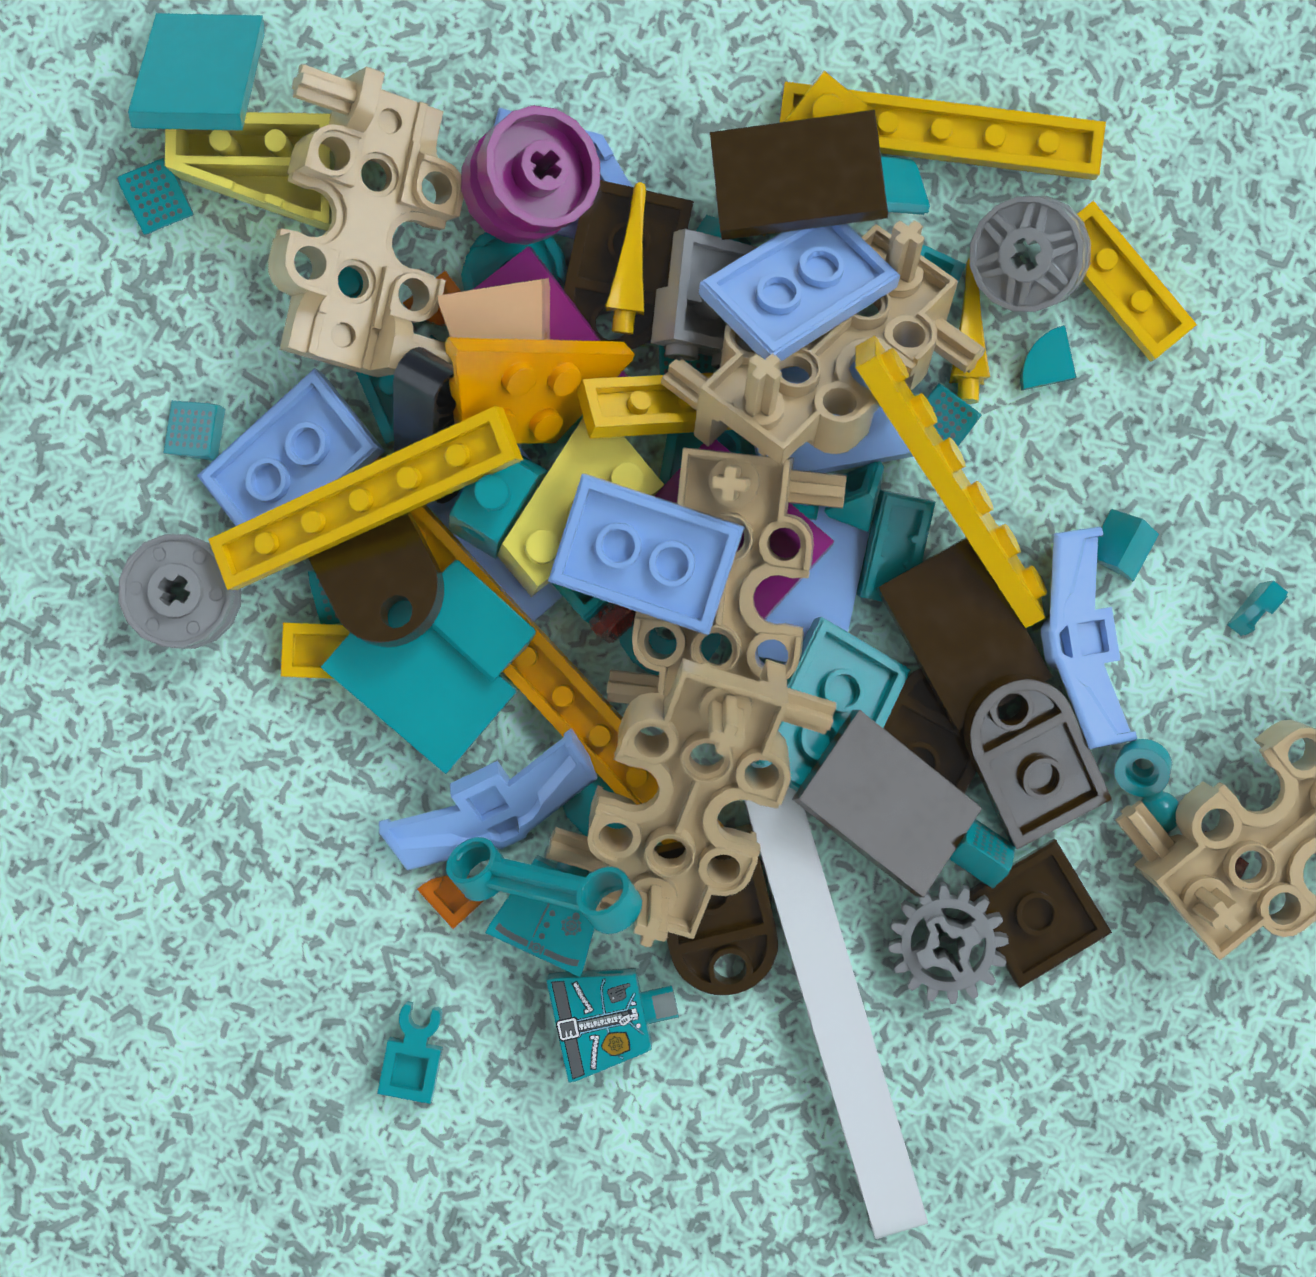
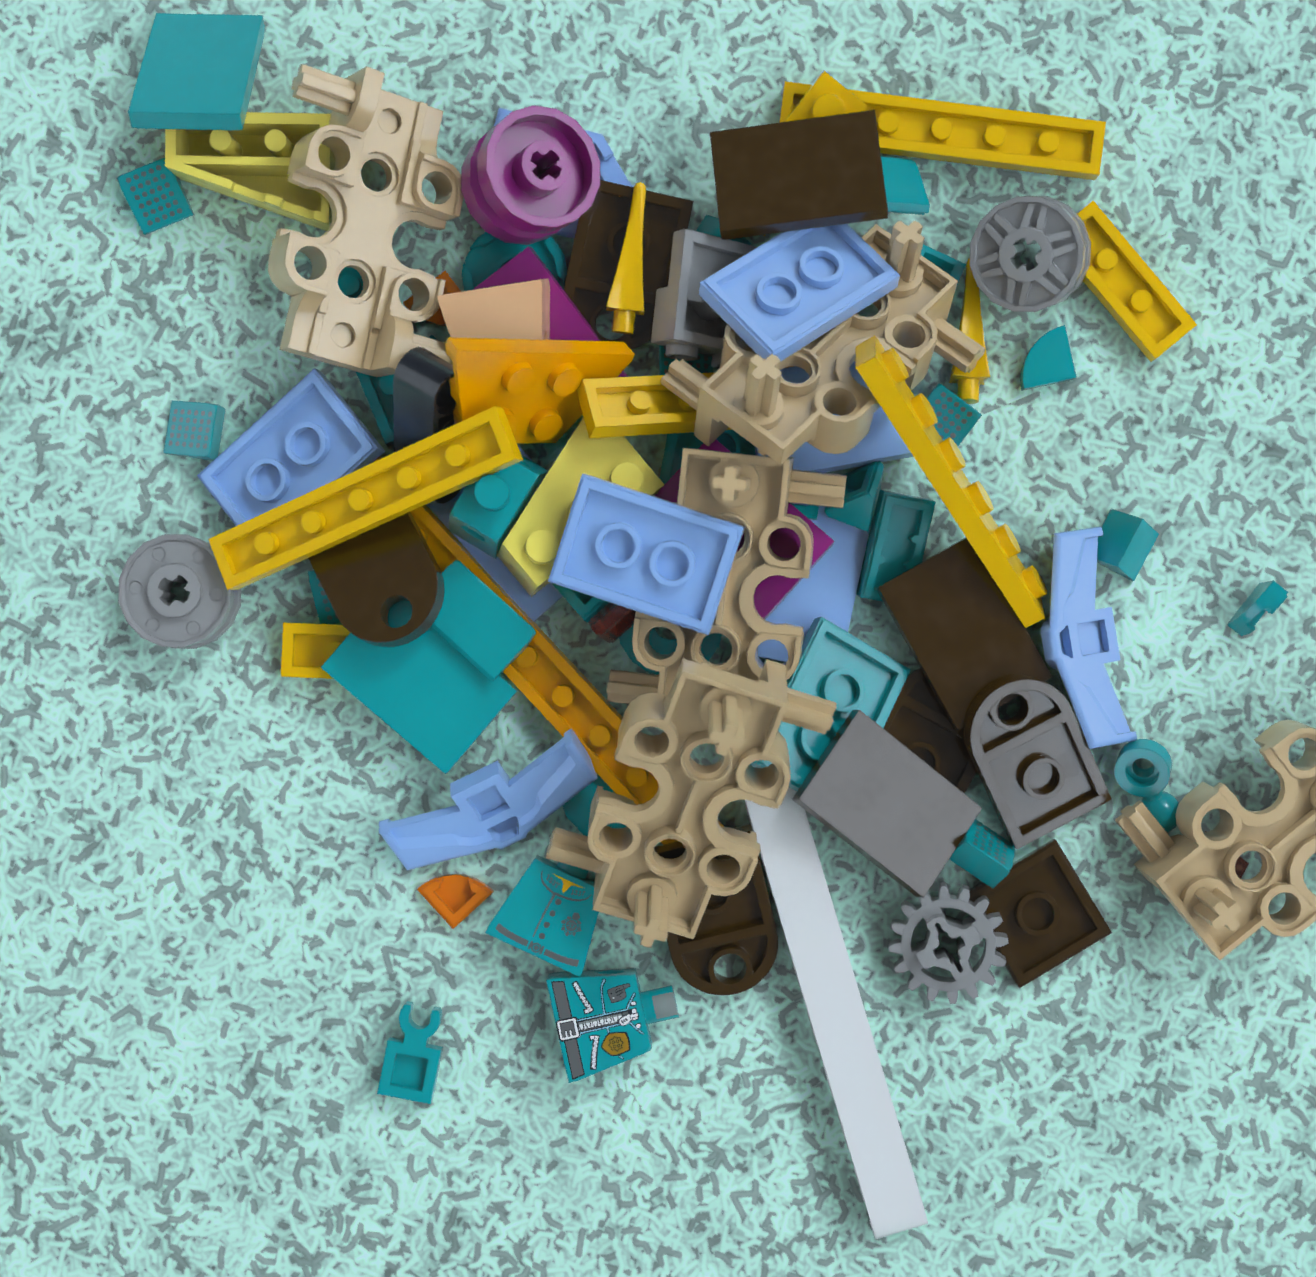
(544, 885): teal piece -> none

